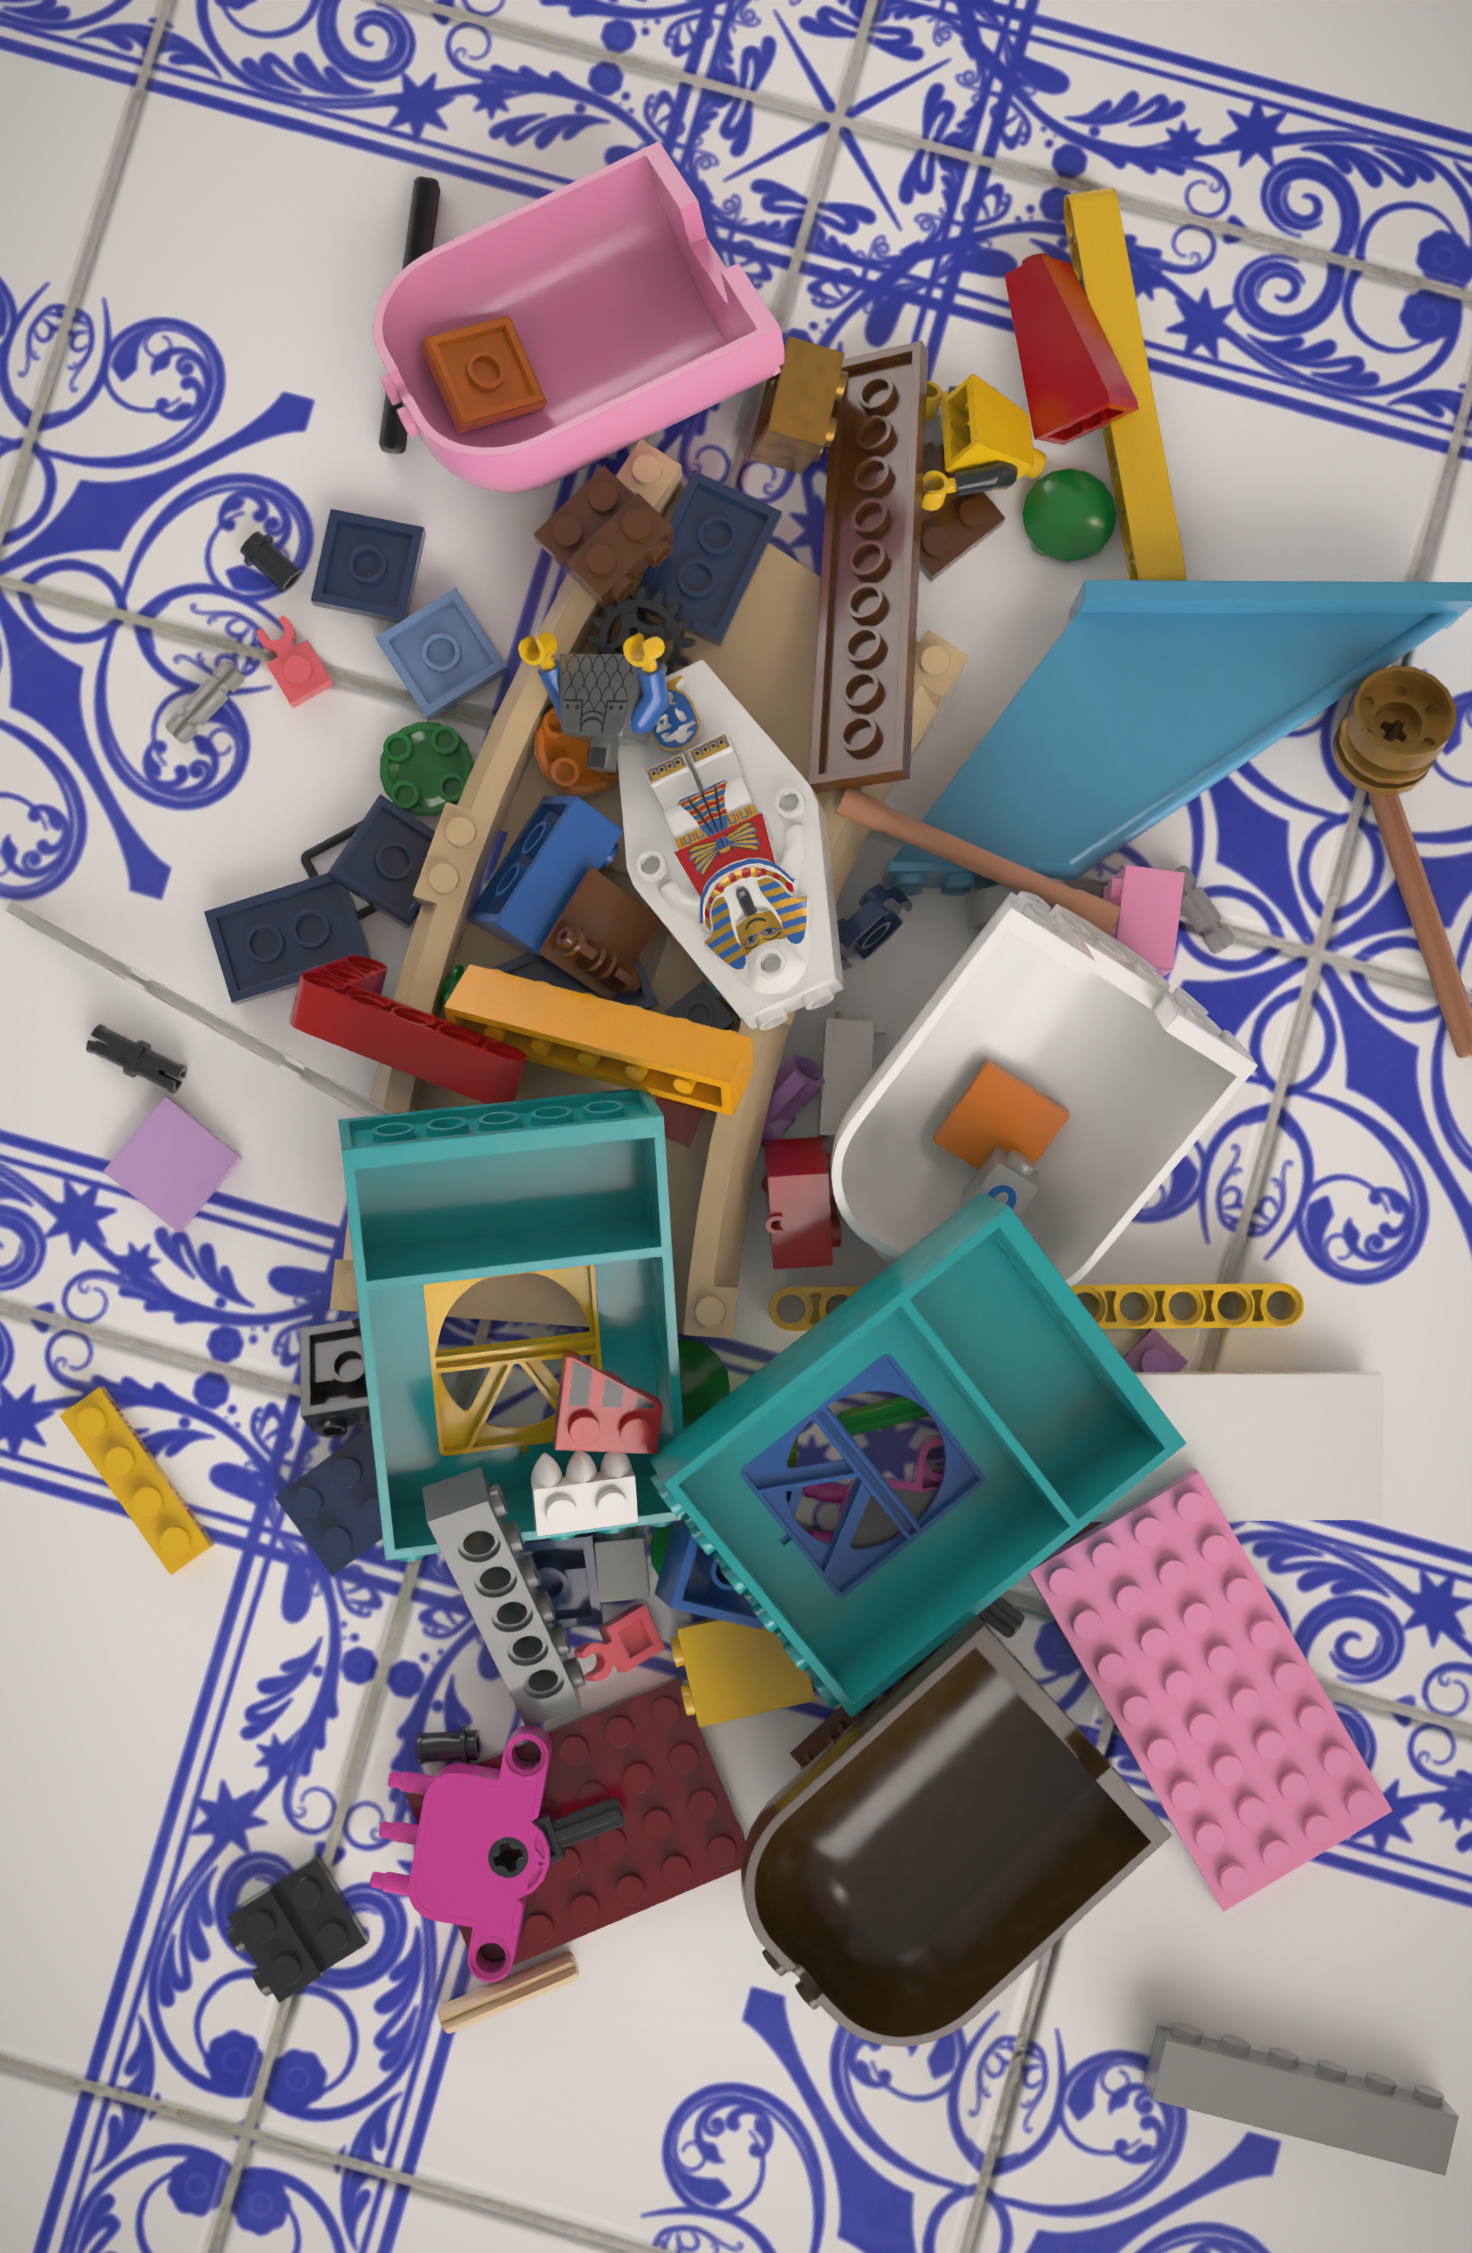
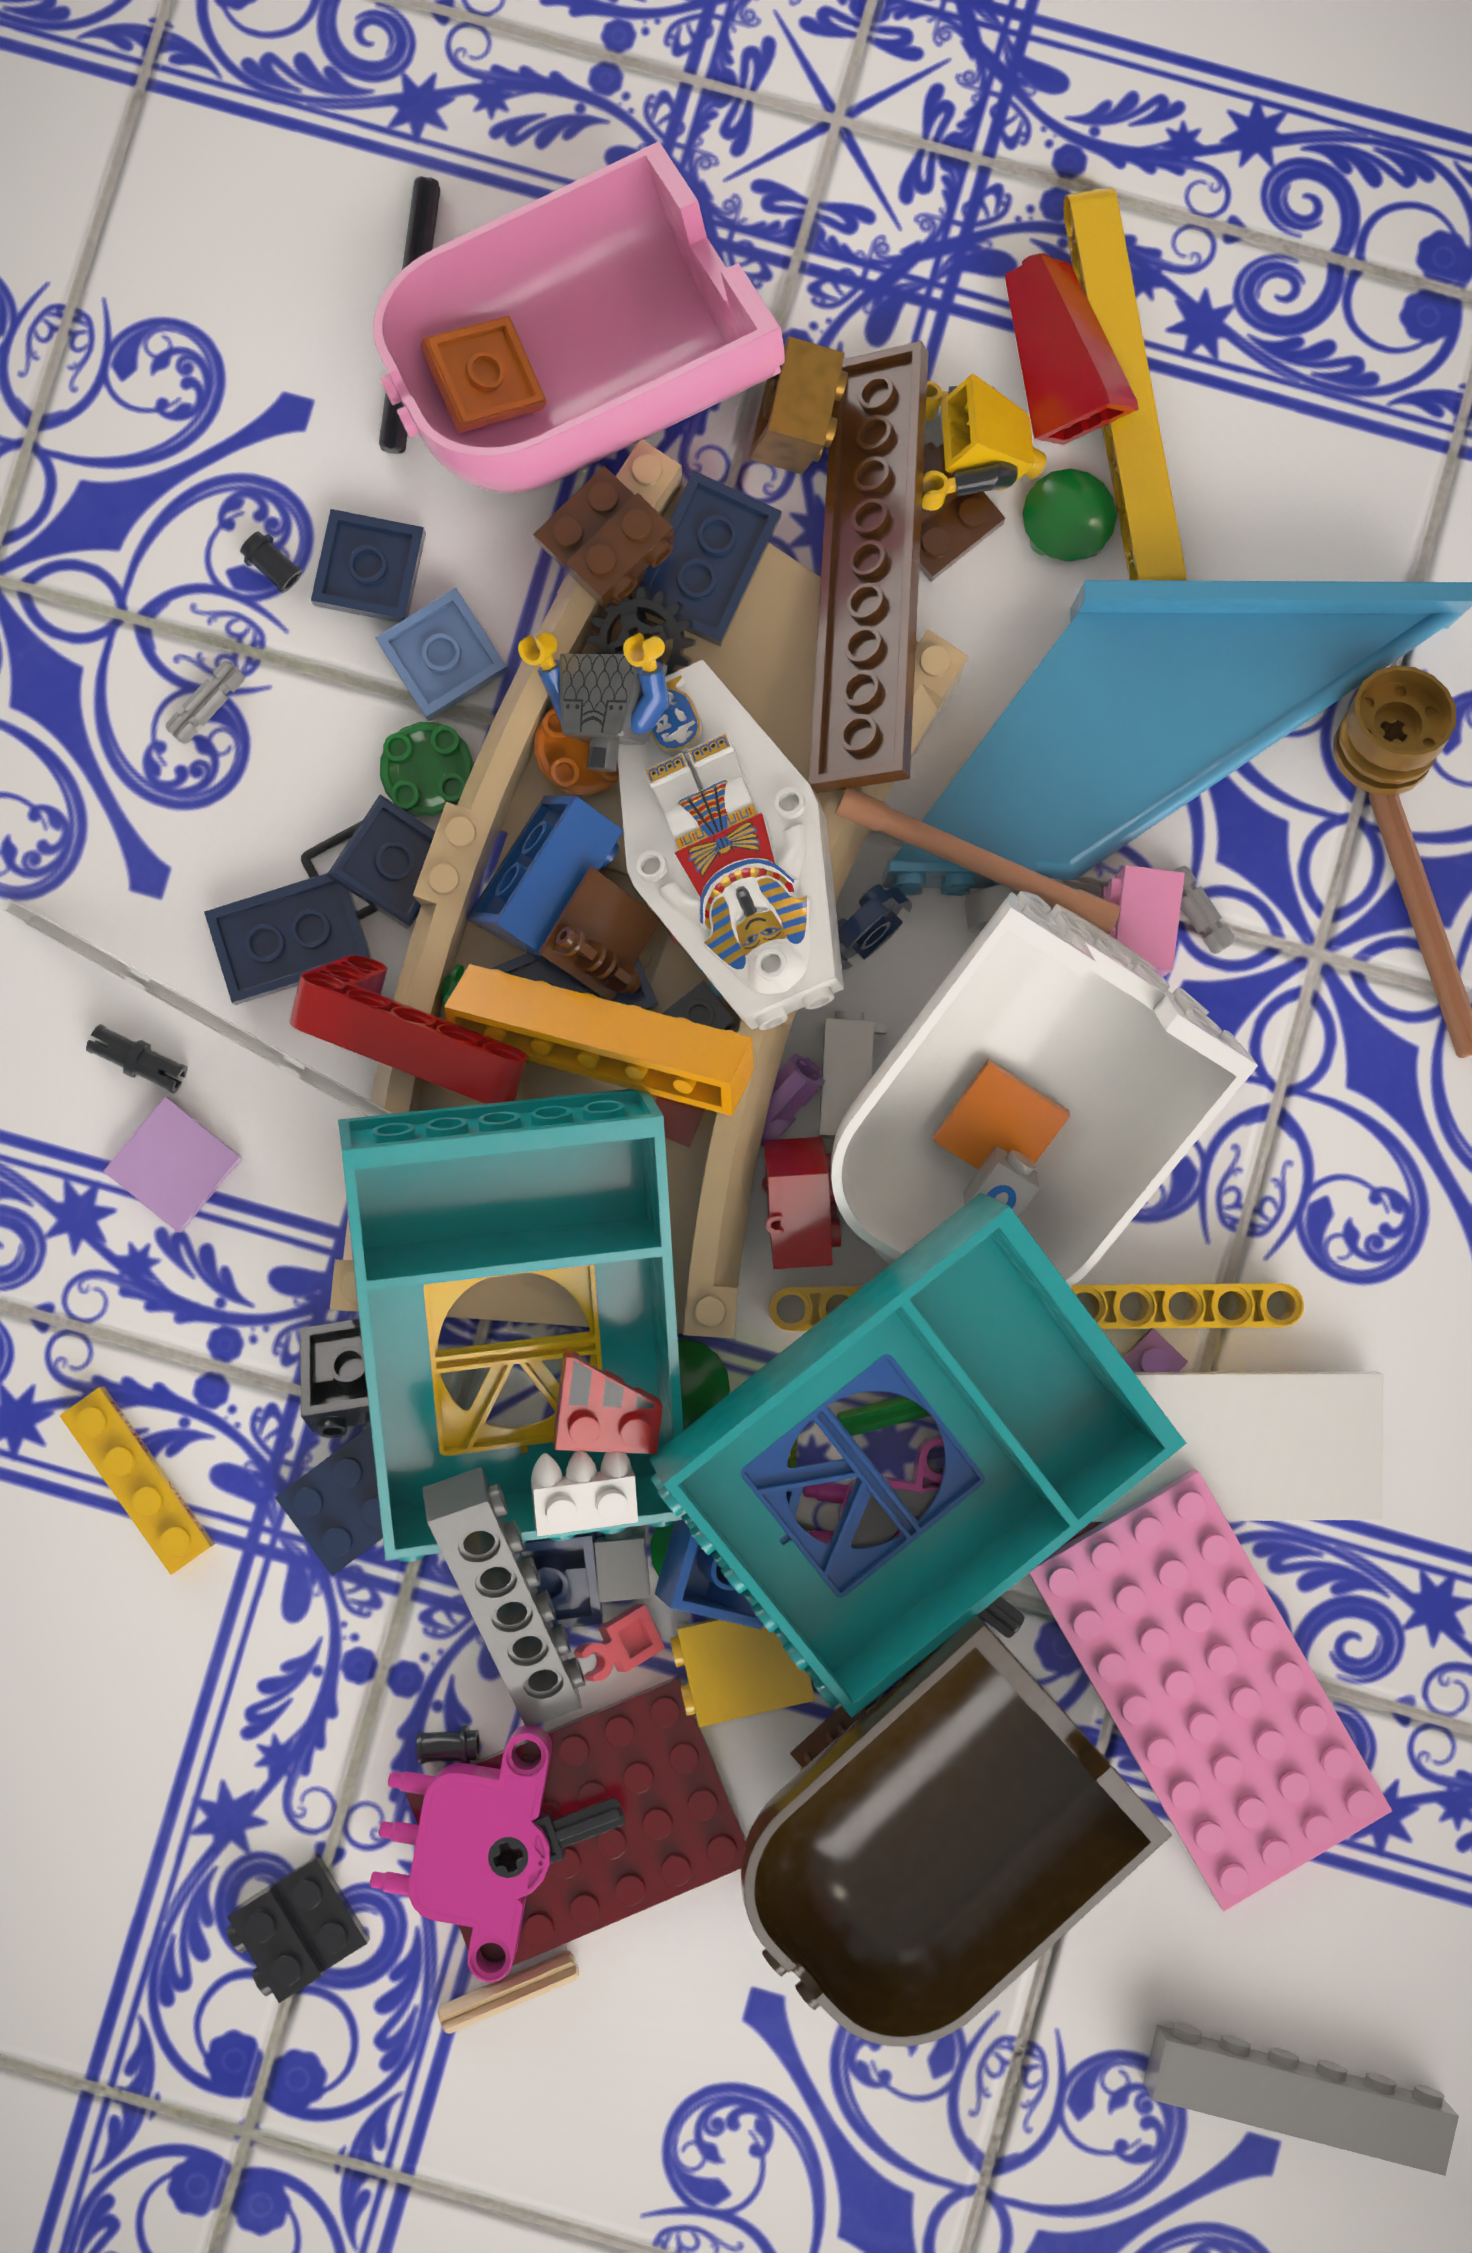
(296, 667): coral plate -> none

